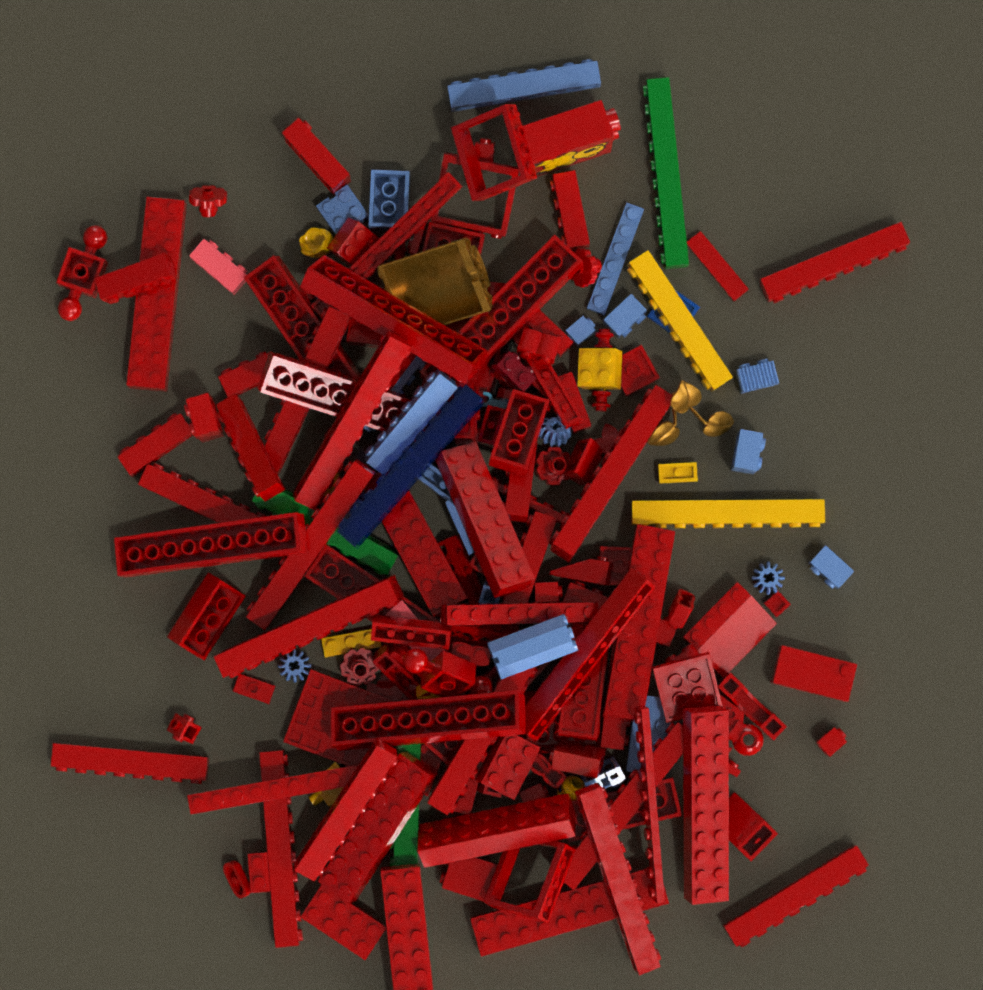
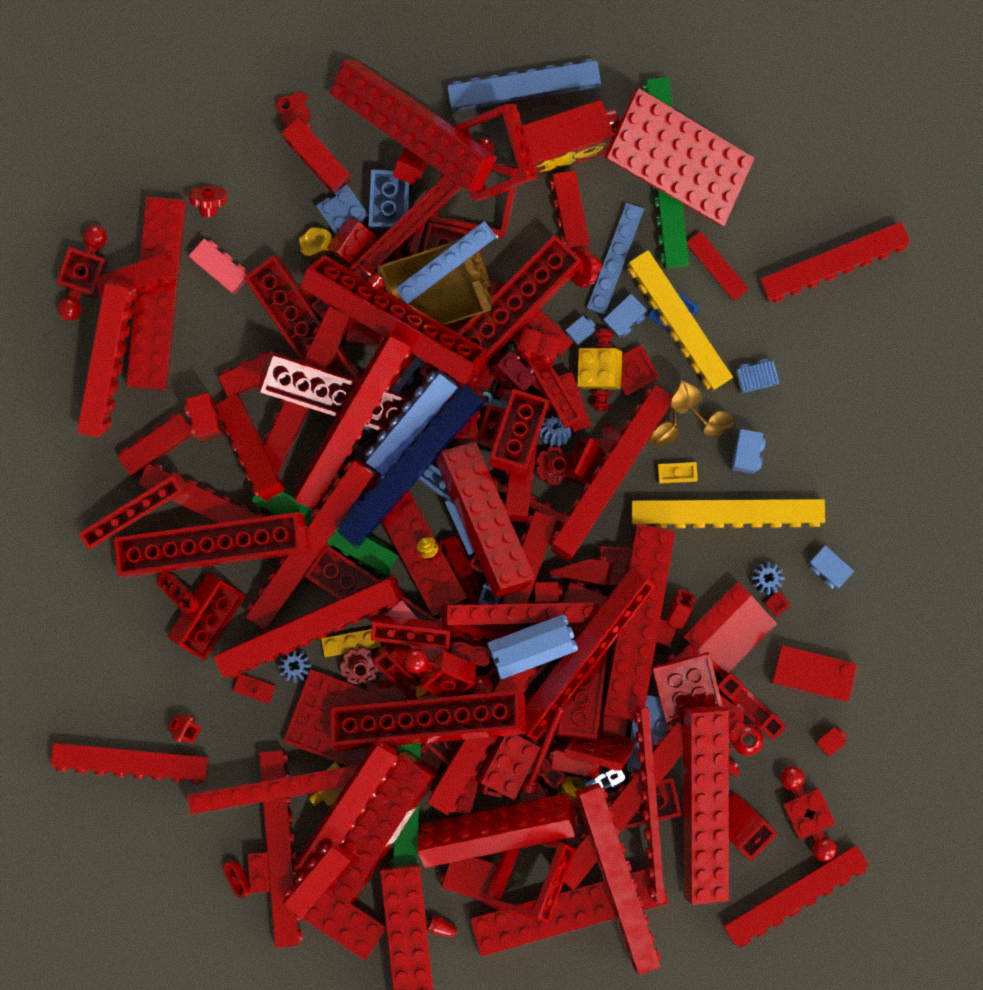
(106, 357): none -> red brick
(133, 510): none -> red brick
(185, 593): none -> red beam
(295, 110): none -> red plate
(316, 878): none -> red brick
(373, 278): none -> red plate
(410, 167): none -> red brick
(412, 125): none -> red brick
(427, 547): none -> yellow wheel
(441, 927): none -> red cone
(445, 262): none -> medium blue plate
(530, 784): none -> red piece
(608, 750): none -> red plate
(679, 157): none -> plate
(824, 848): none -> red brick

